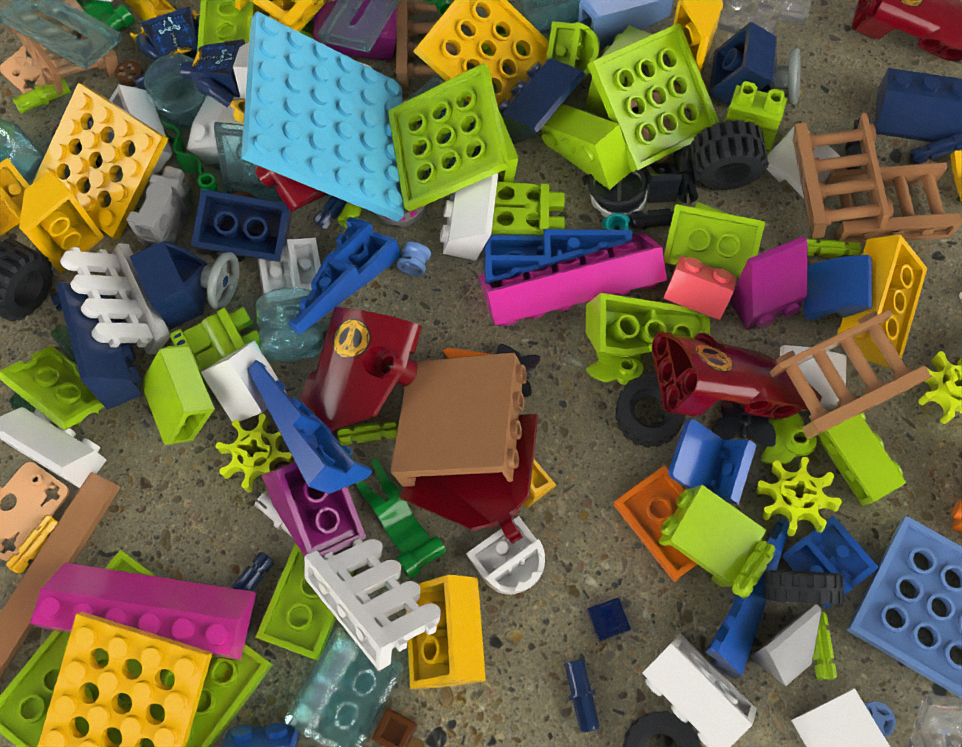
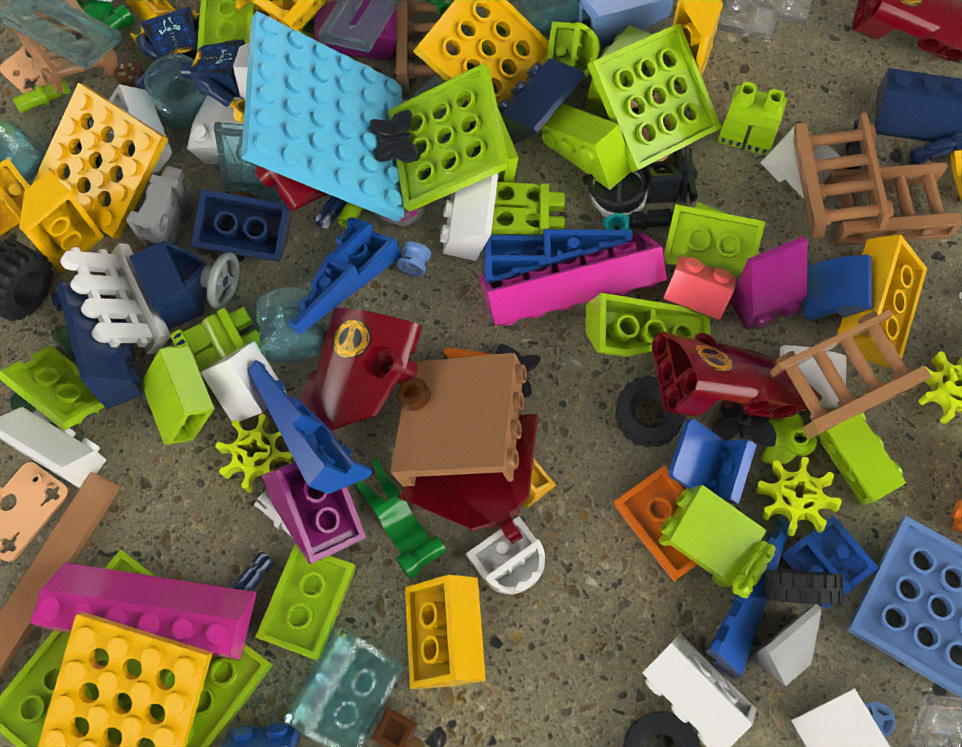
(31, 545): yellow axle -> none
(190, 162): green flag -> none
(296, 269): white slope -> none
(366, 617): white fence -> none
(367, 432): lime axle -> none
(393, 140): none -> black piece
(413, 394): none -> reddish brown tile
(582, 696): dark blue axle -> none
(608, 619): clear blue tile -> none
(616, 368): lime plate -> none
(729, 155): black tyre -> none
(753, 58): dark blue piece -> none
(823, 651): lime axle -> none
(832, 248): lime axle -> none

